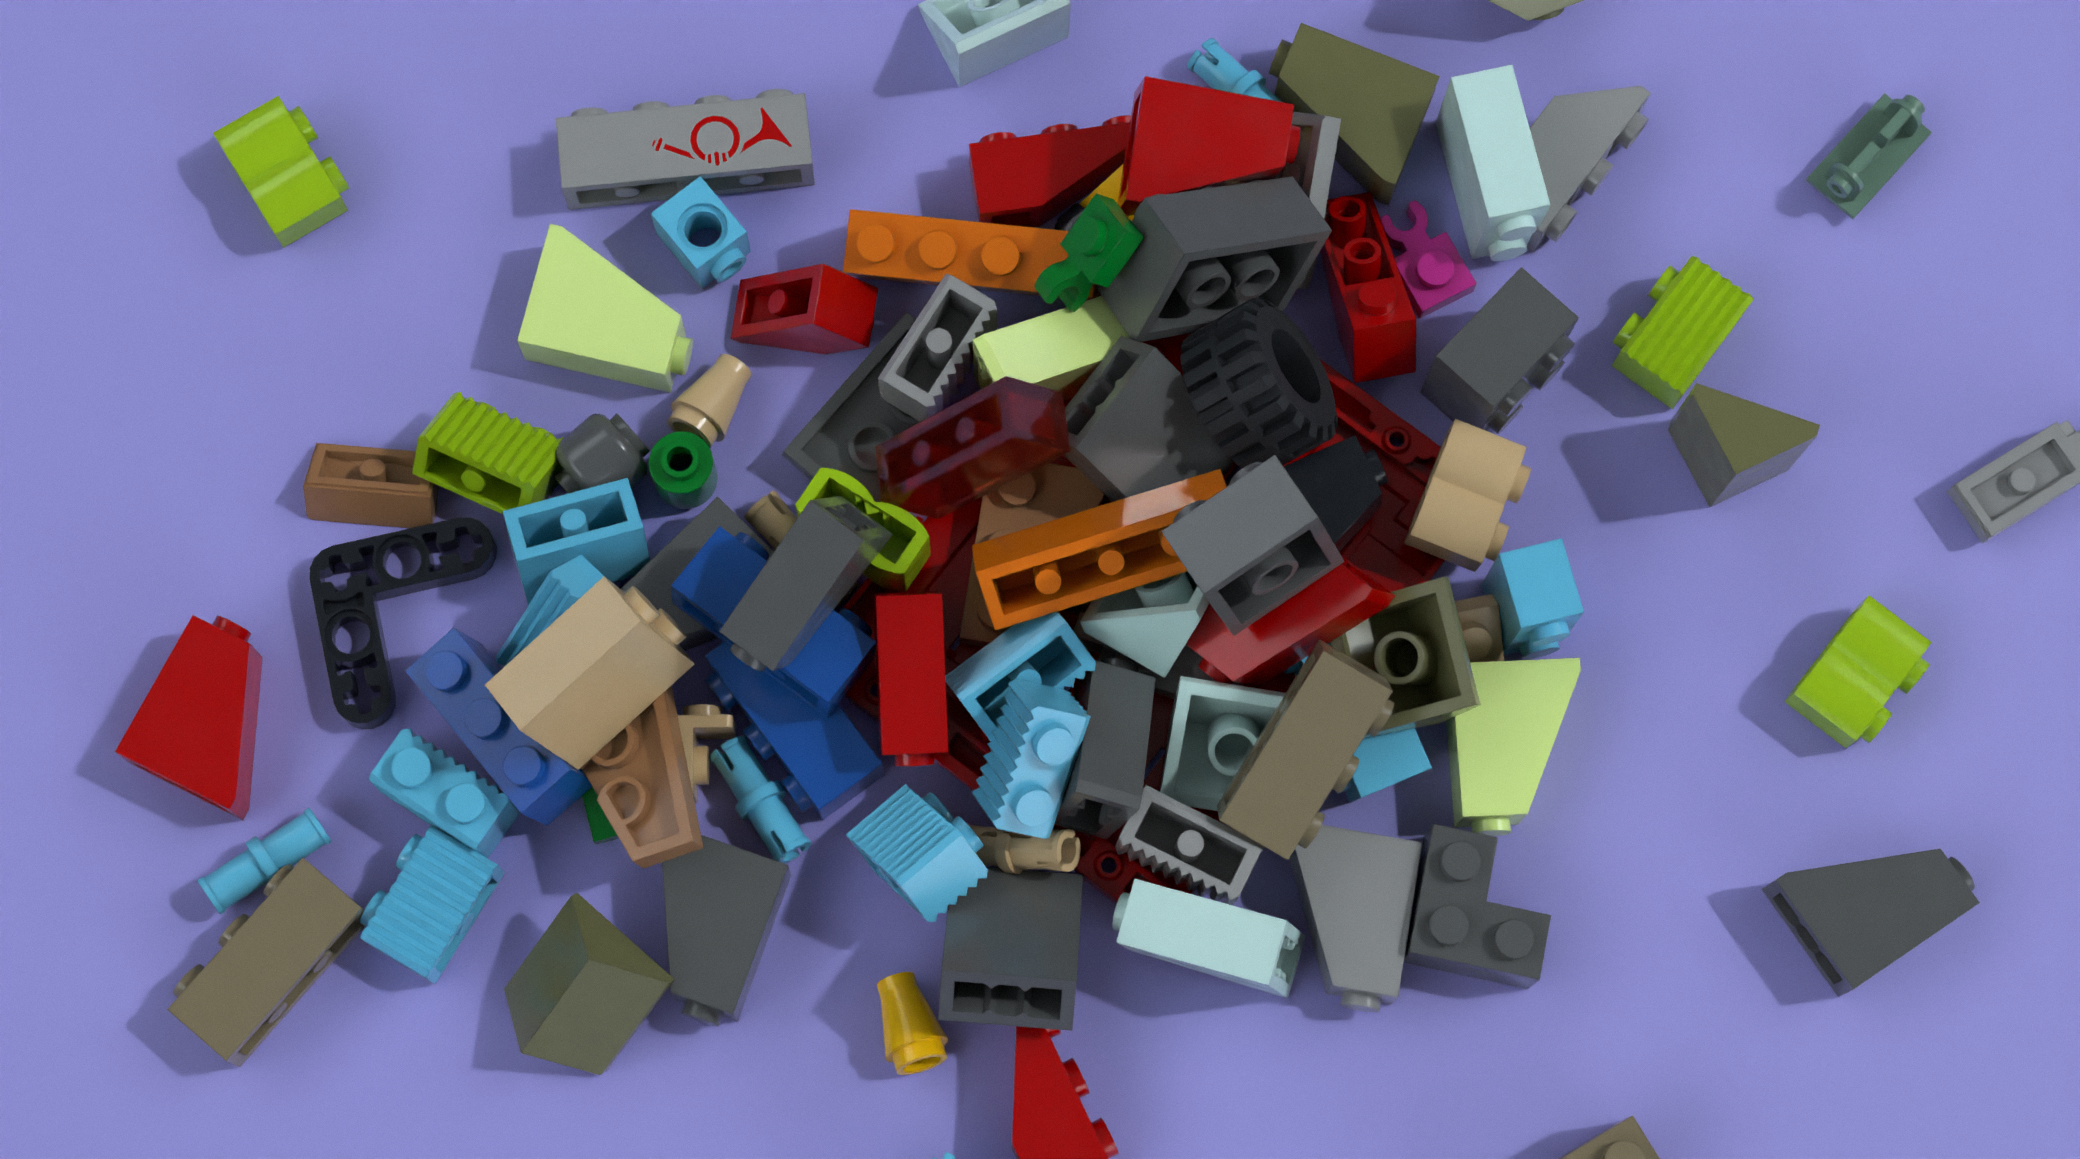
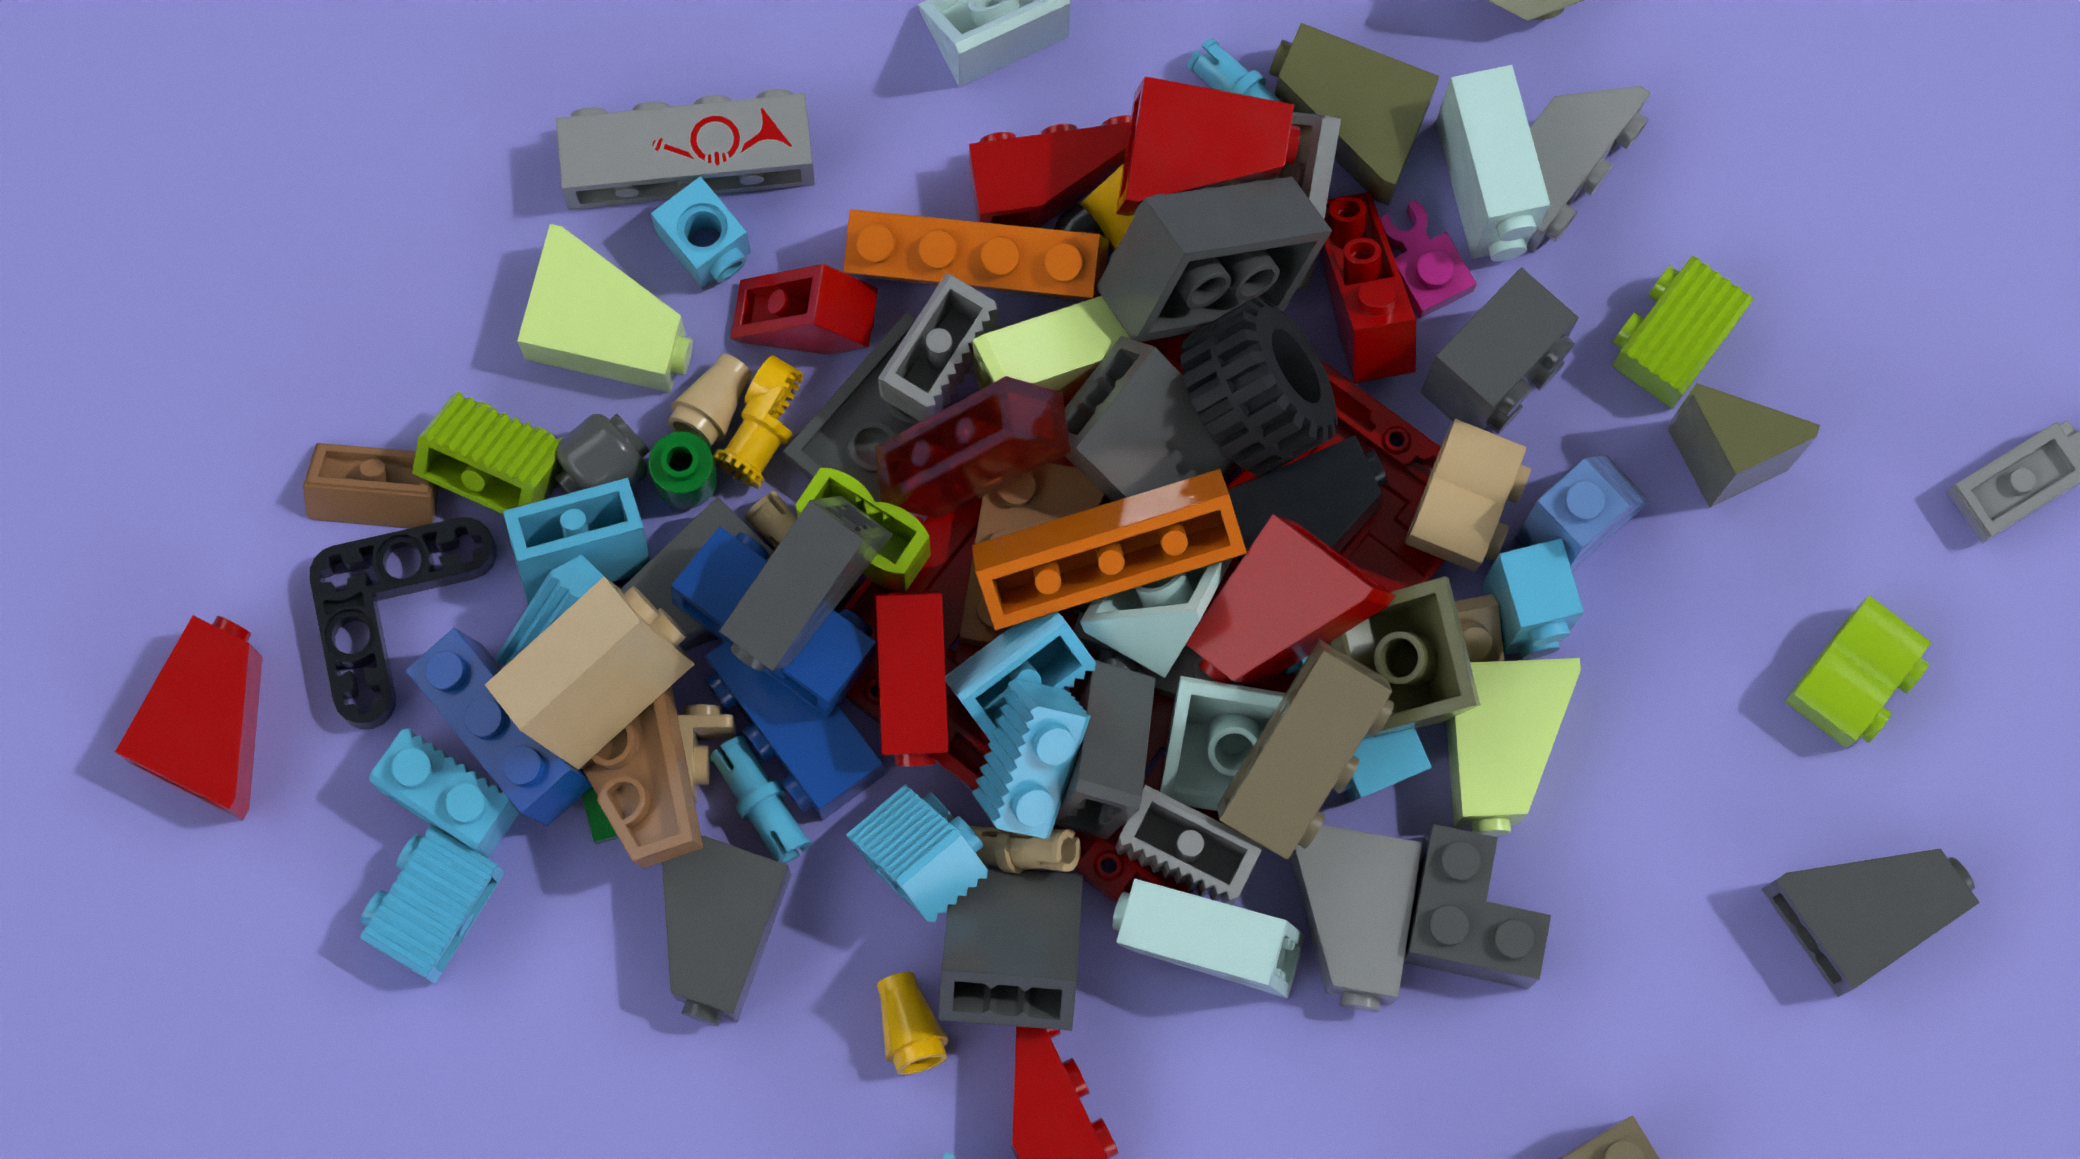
(263, 860): medium azure pin -> none
(267, 962): dark tan brick -> none
(282, 171): lime brick -> none
(582, 990): olive slope -> none
(761, 430): none -> yellow connector
(1097, 251): green plate -> none
(1252, 544): dark grey brick -> none
(1583, 509): none -> medium blue slope
(1871, 153): sand green hinge -> none

